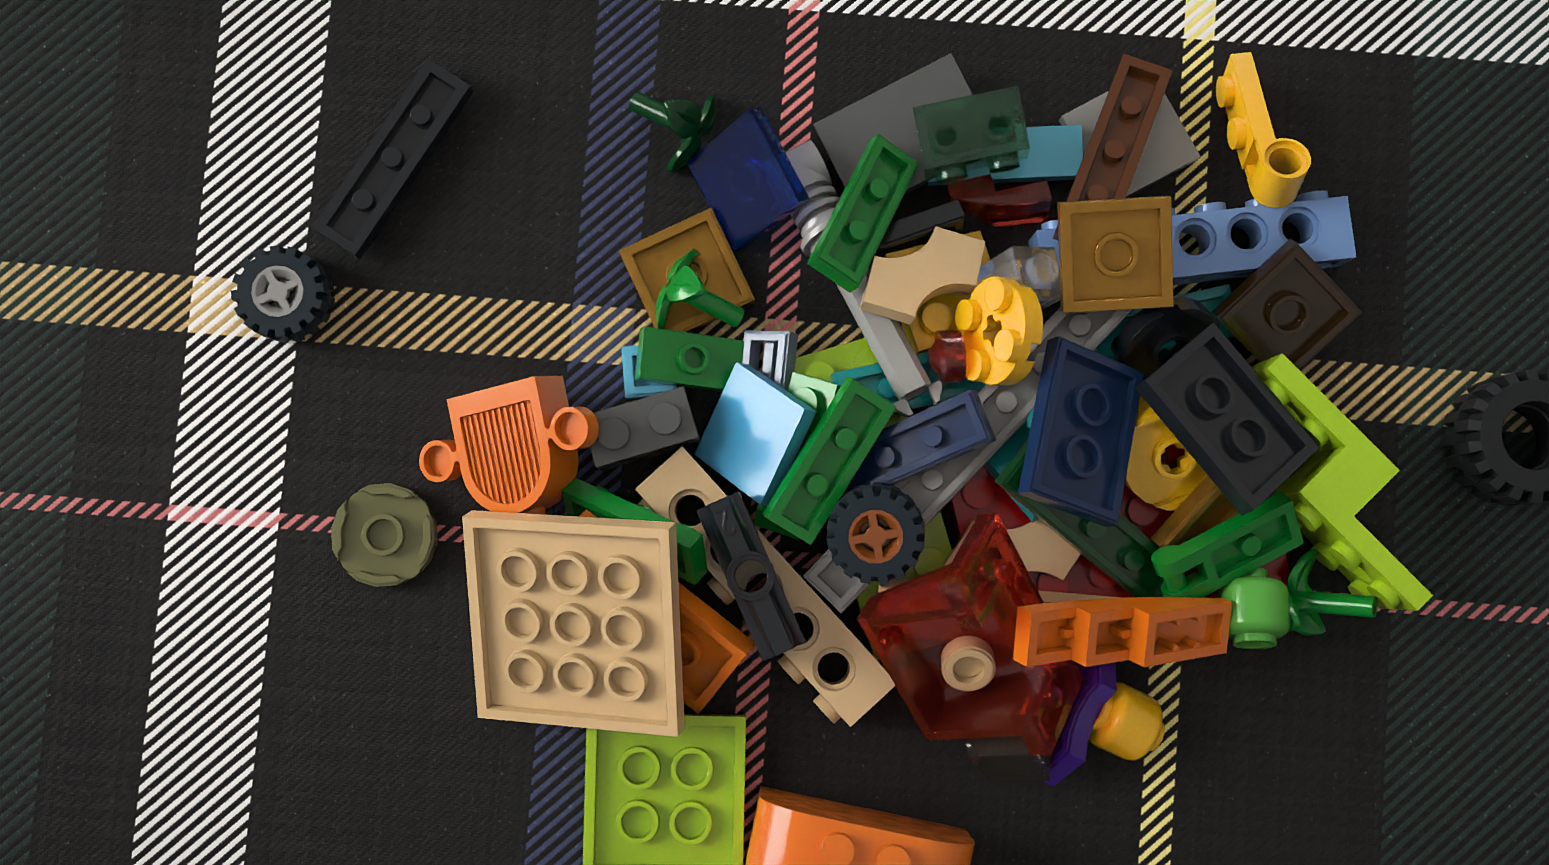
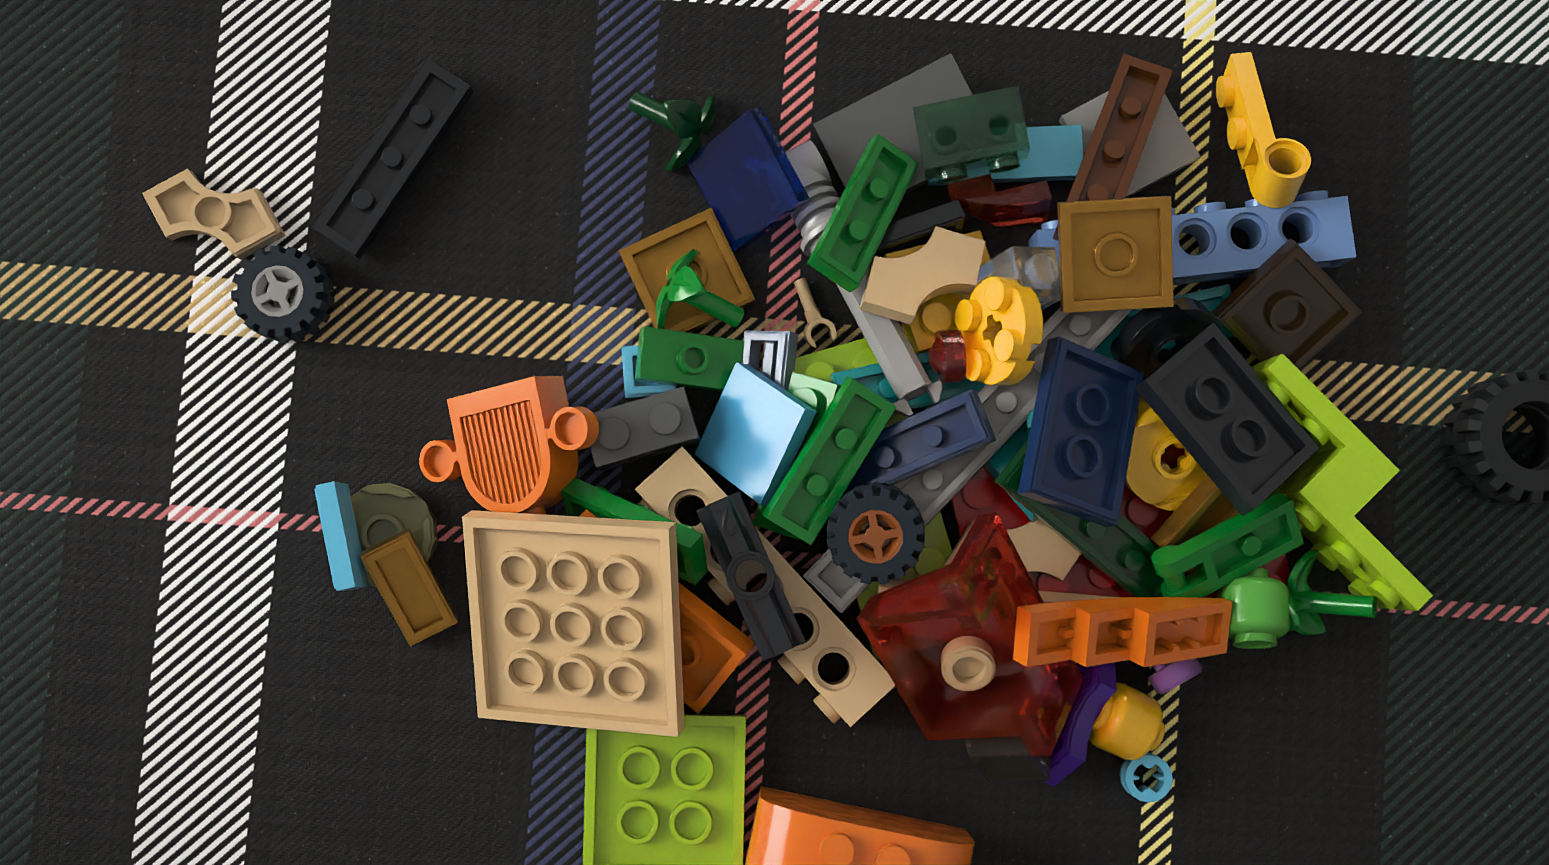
(237, 219): none -> tan tile
(341, 536): none -> medium azure tile
(409, 587): none -> pearl gold tile
(812, 312): none -> tan hand
(1144, 793): none -> medium azure bush
(1173, 675): none -> medium lavender tile

